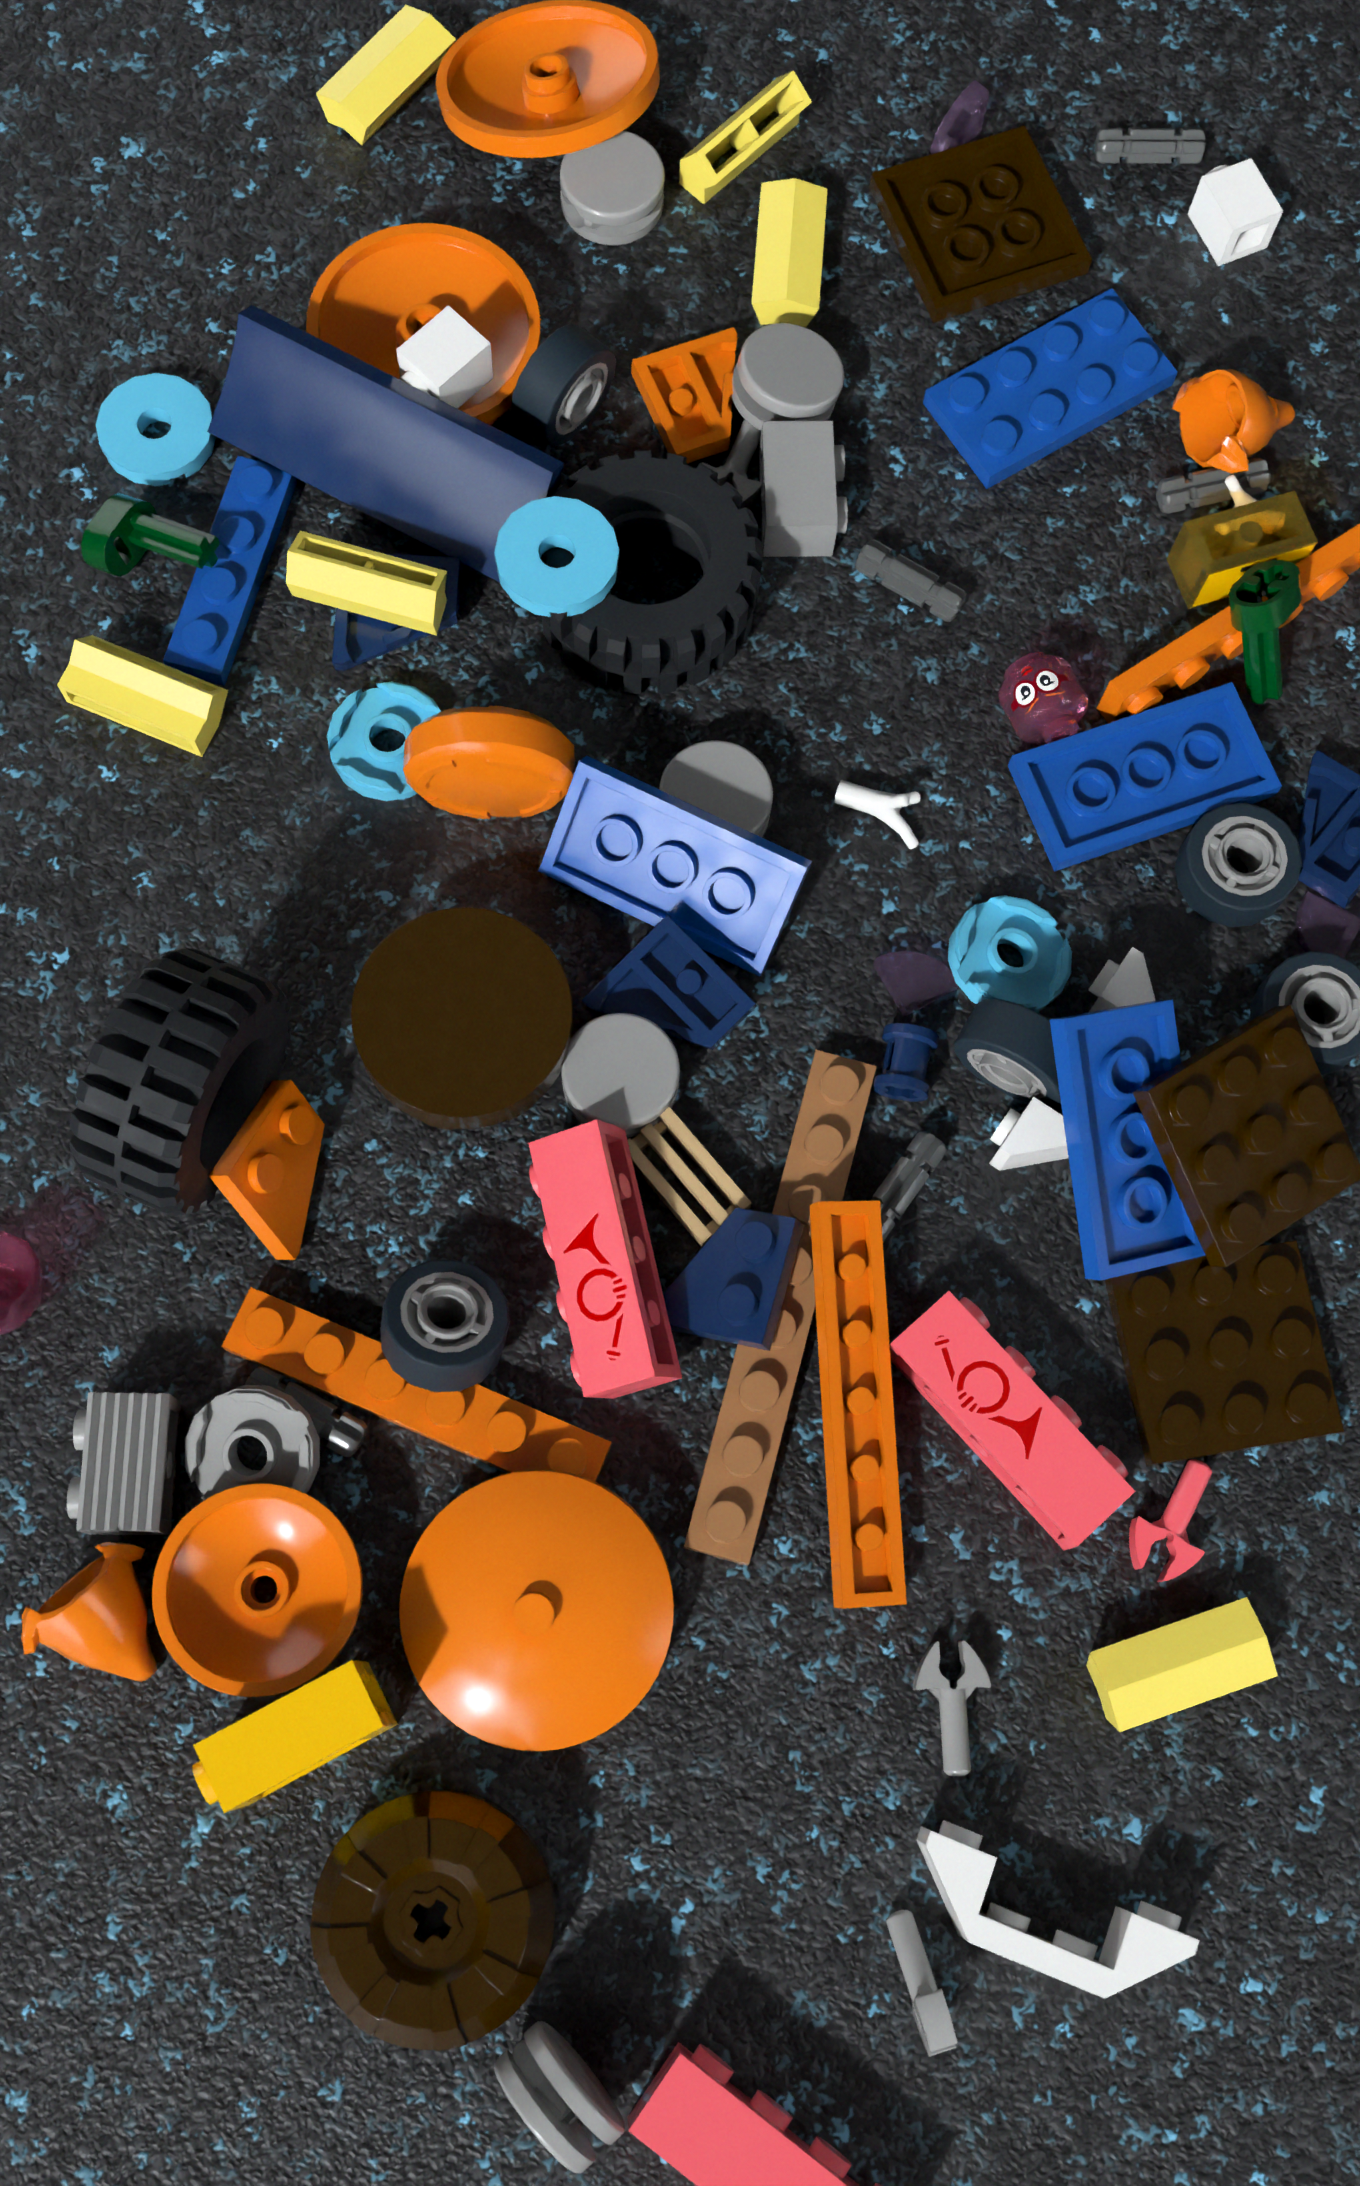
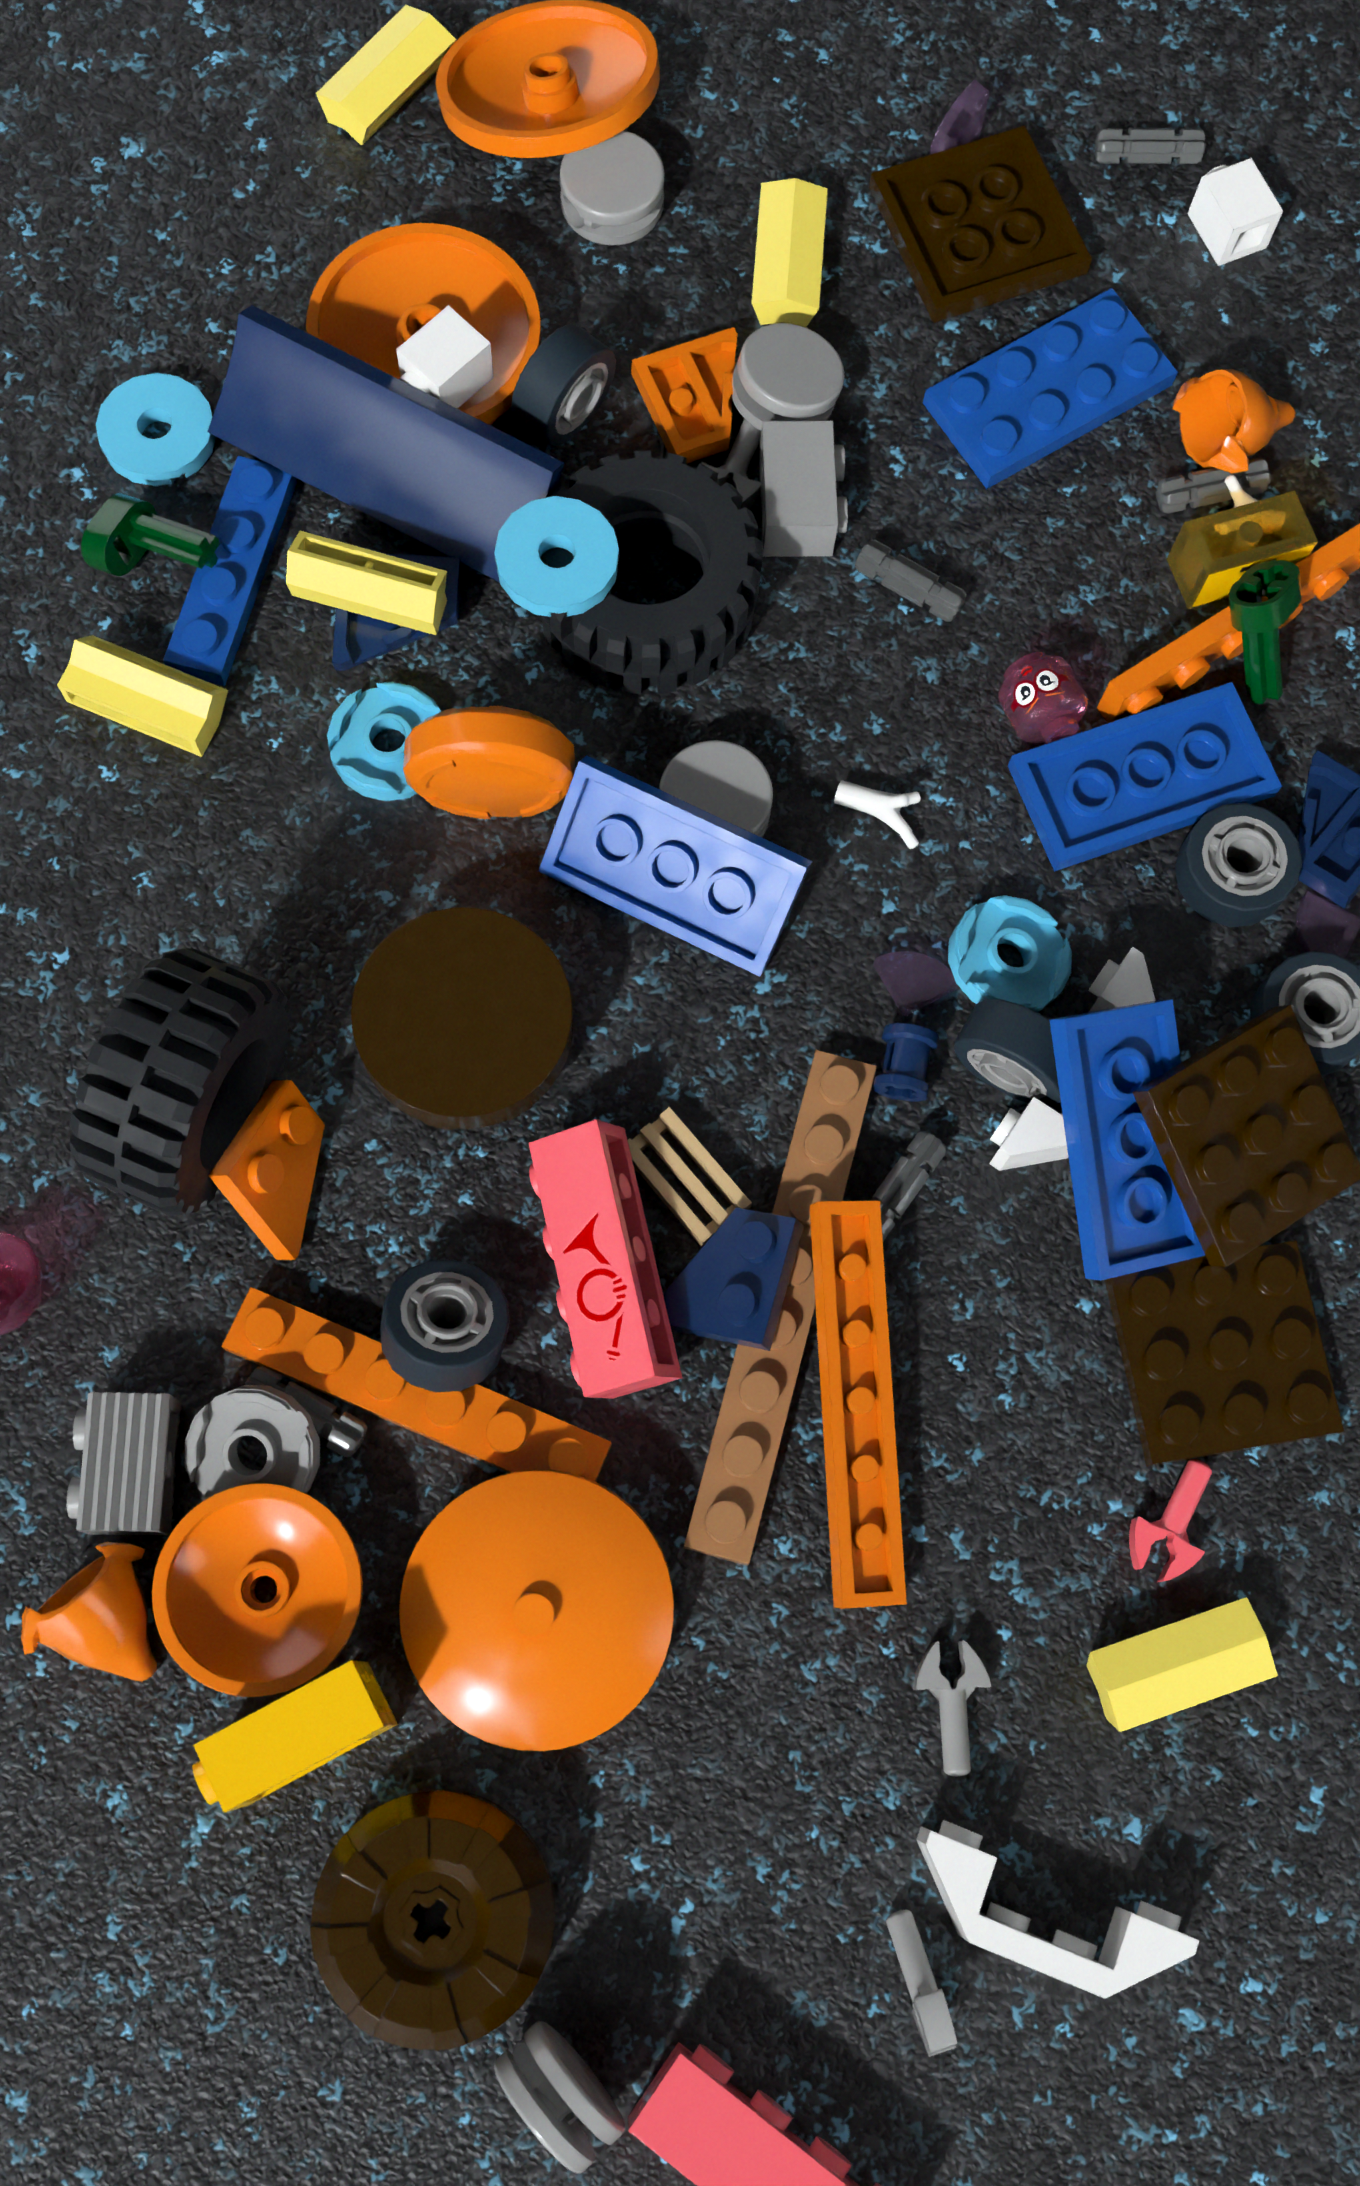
(620, 1072): light grey head -> none
(674, 987): dark blue wing -> none
(783, 96): light yellow piece -> none
(1010, 1421): coral brick -> none

